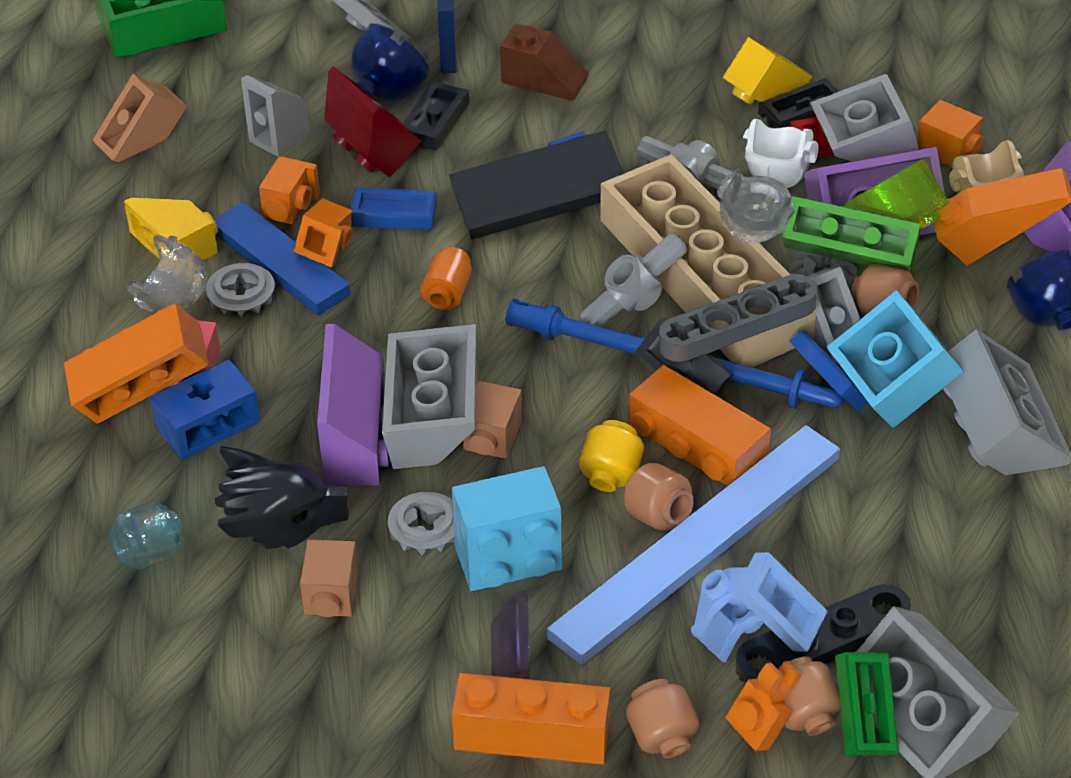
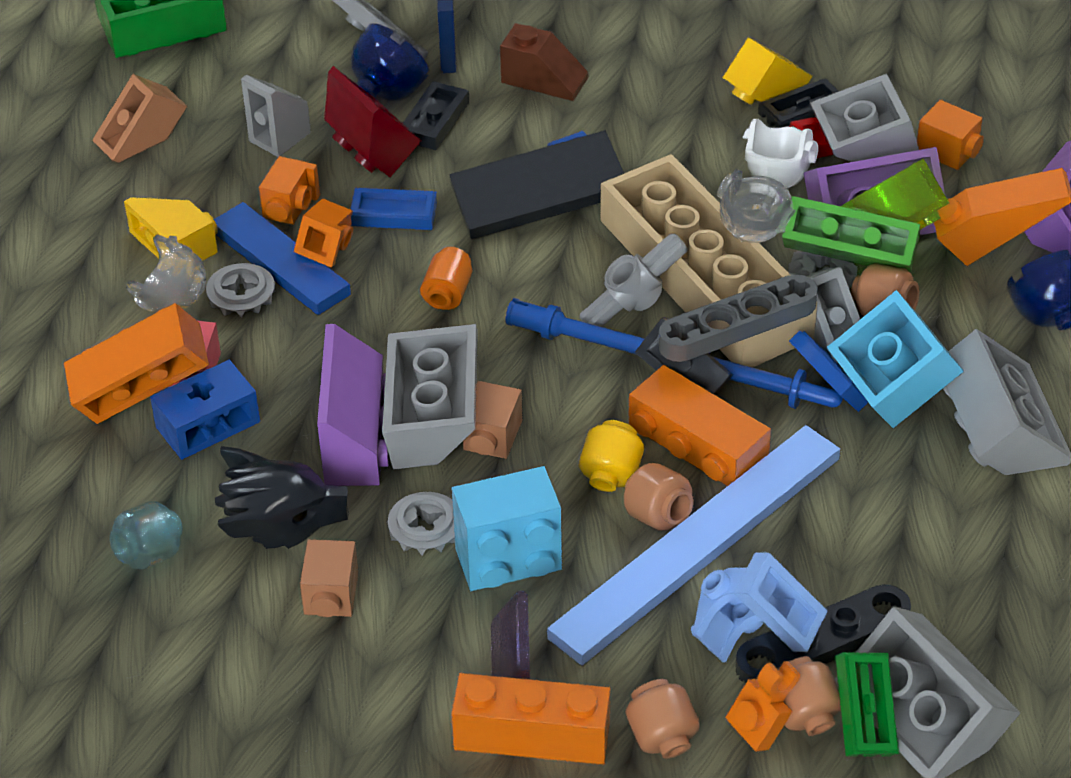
(696, 157): light grey axle -> none
(986, 168): tan cap -> none

